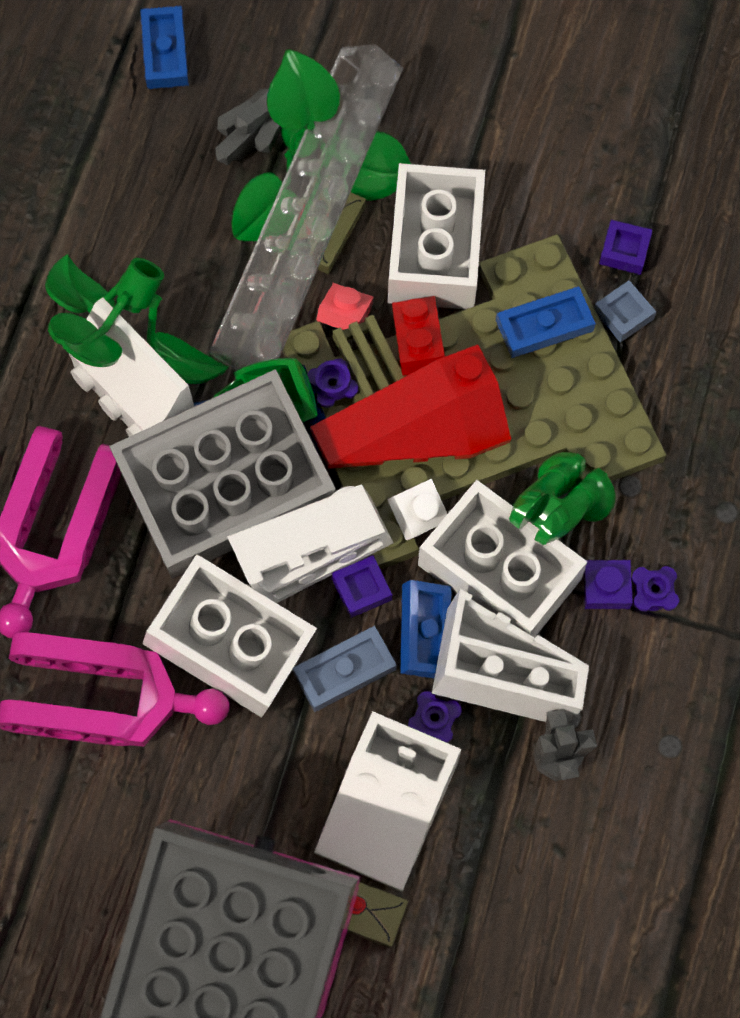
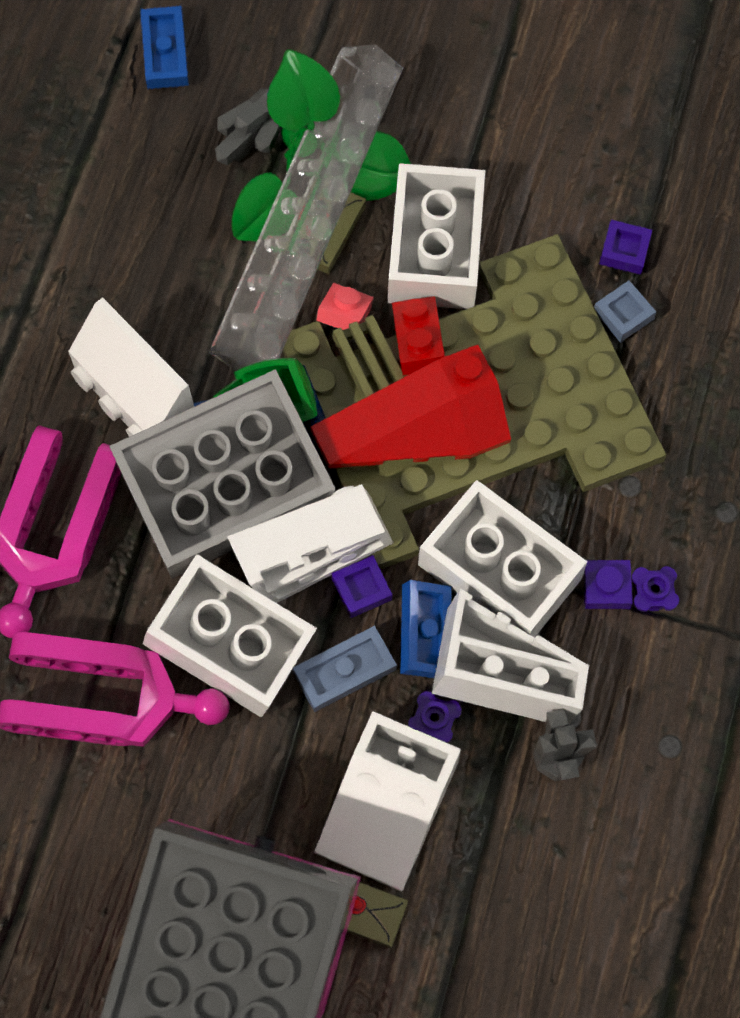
(135, 292): green plant -> none
(332, 370): dark purple plate -> none
(418, 509): white plate -> none
(545, 322): blue plate -> none
(554, 516): green piece -> none

